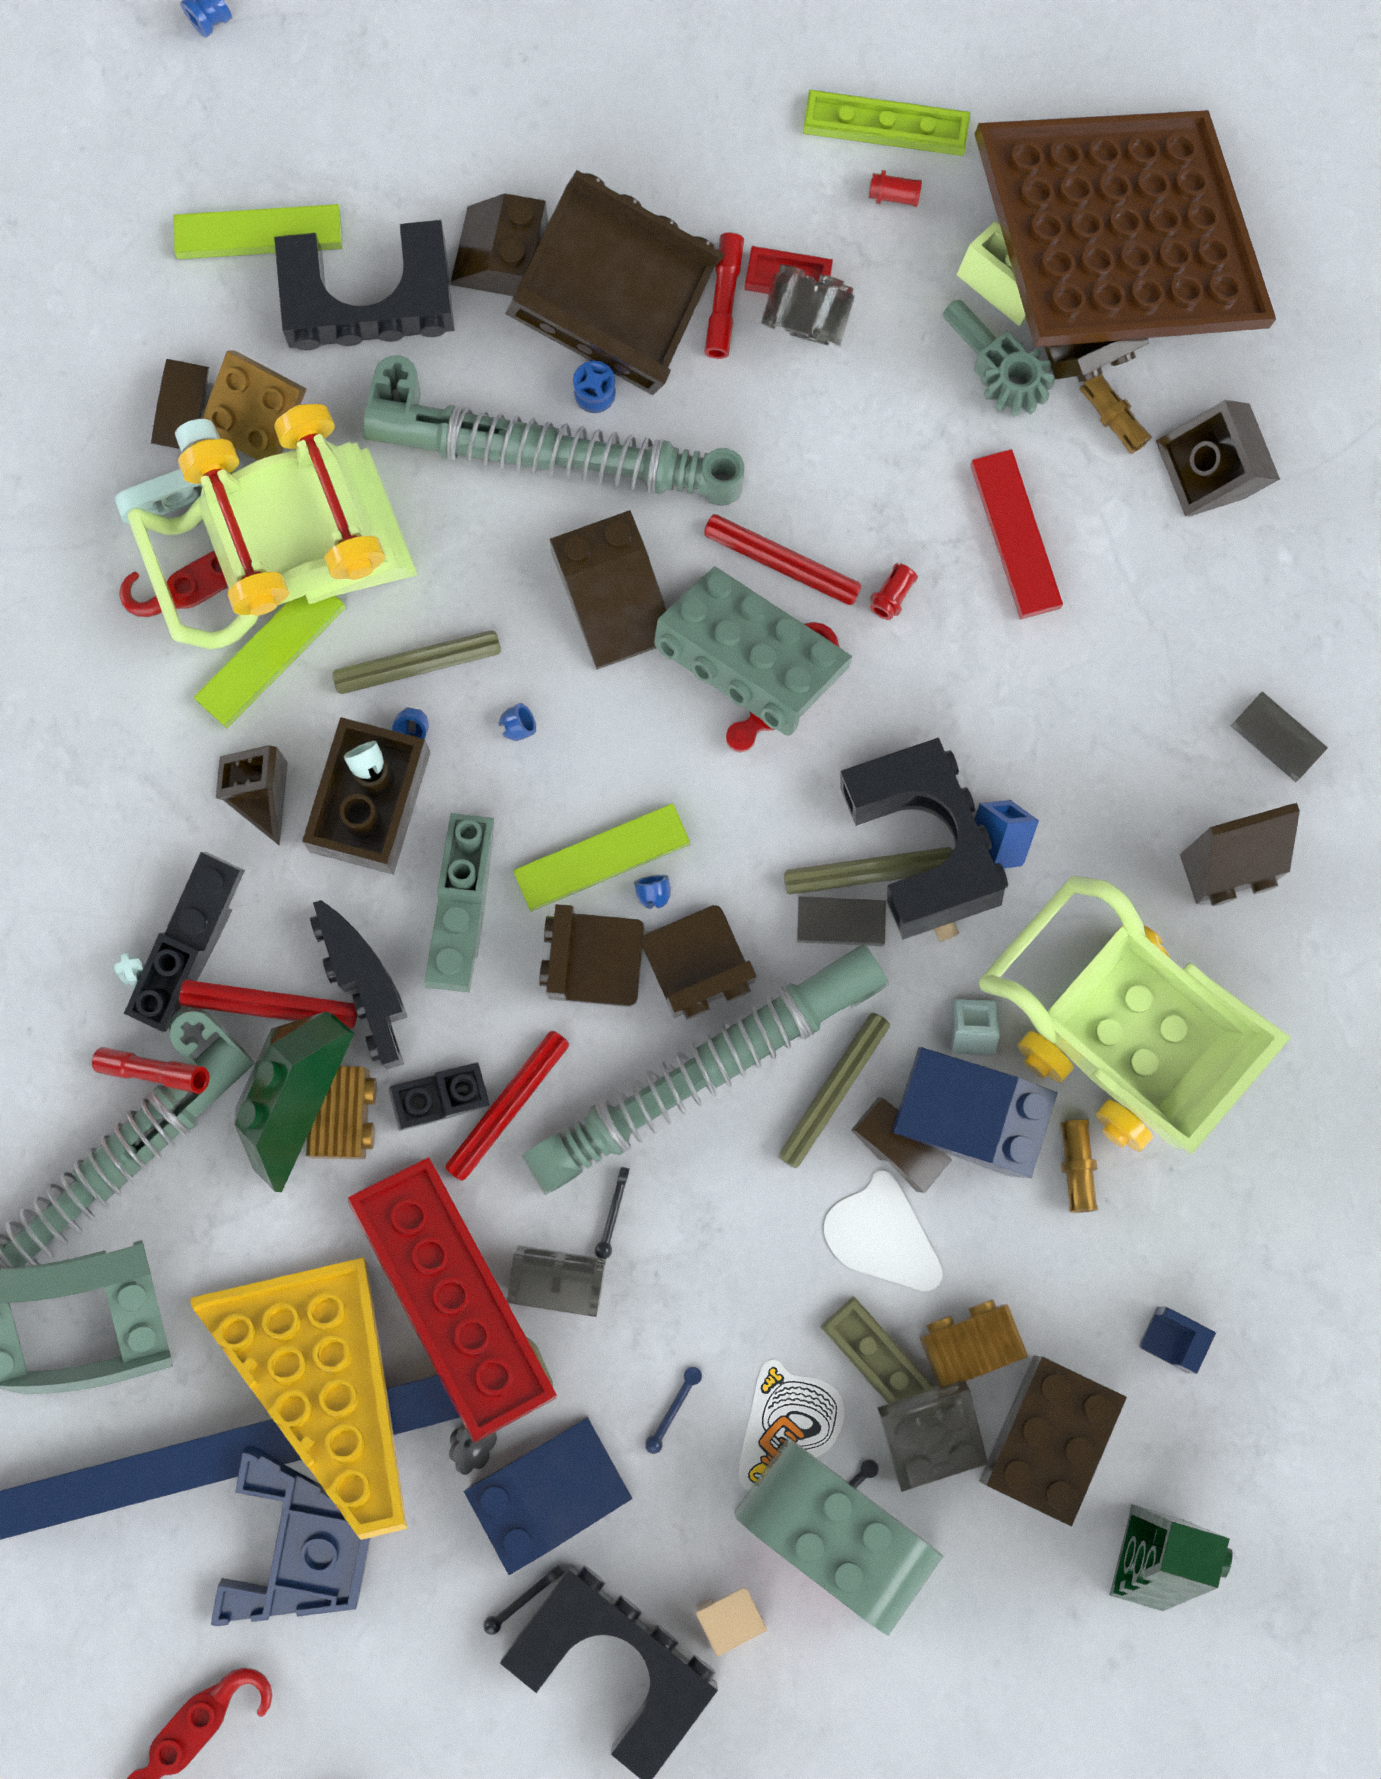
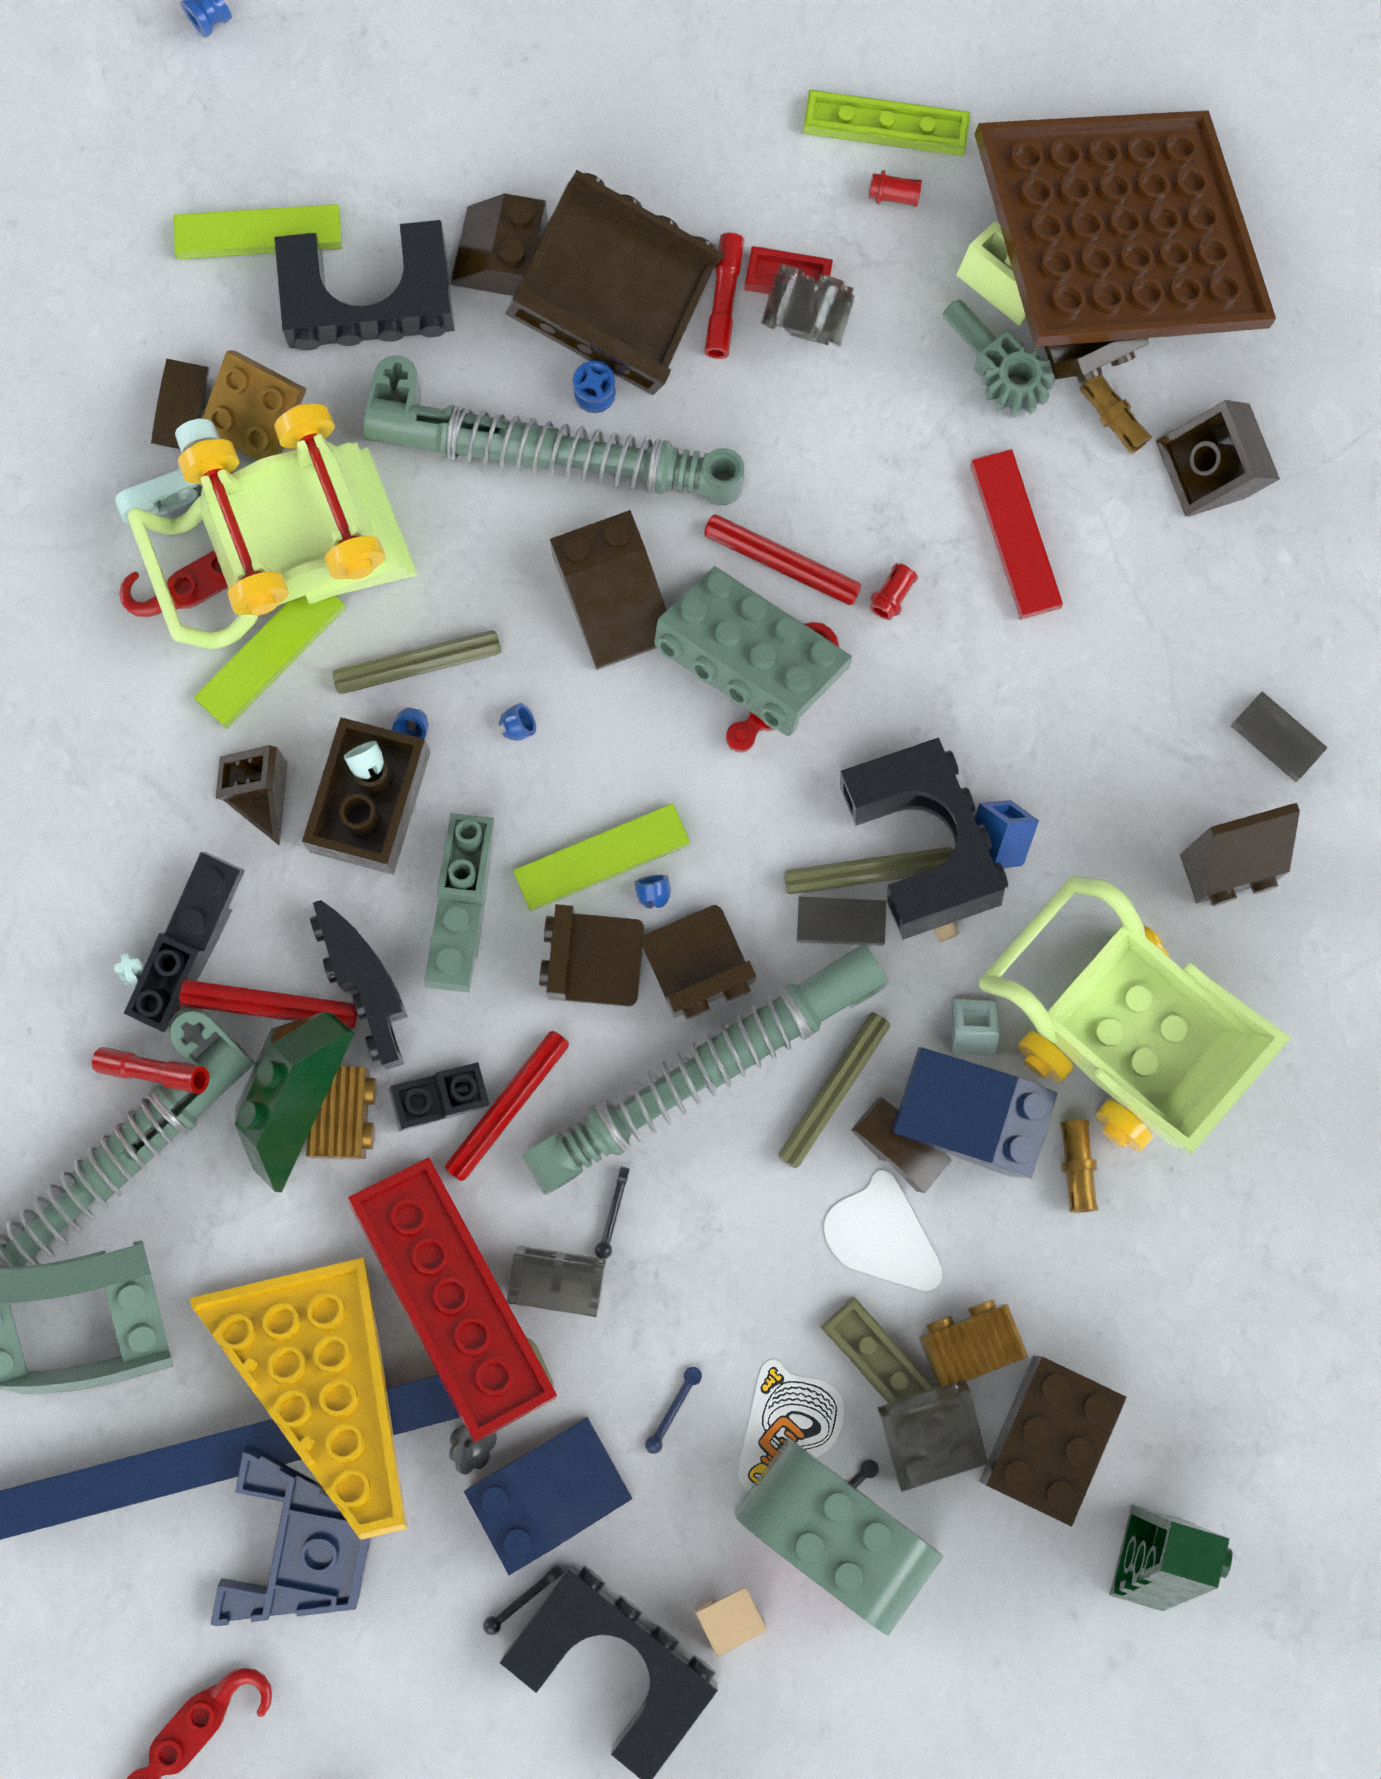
(1177, 1340): dark blue panel -> none

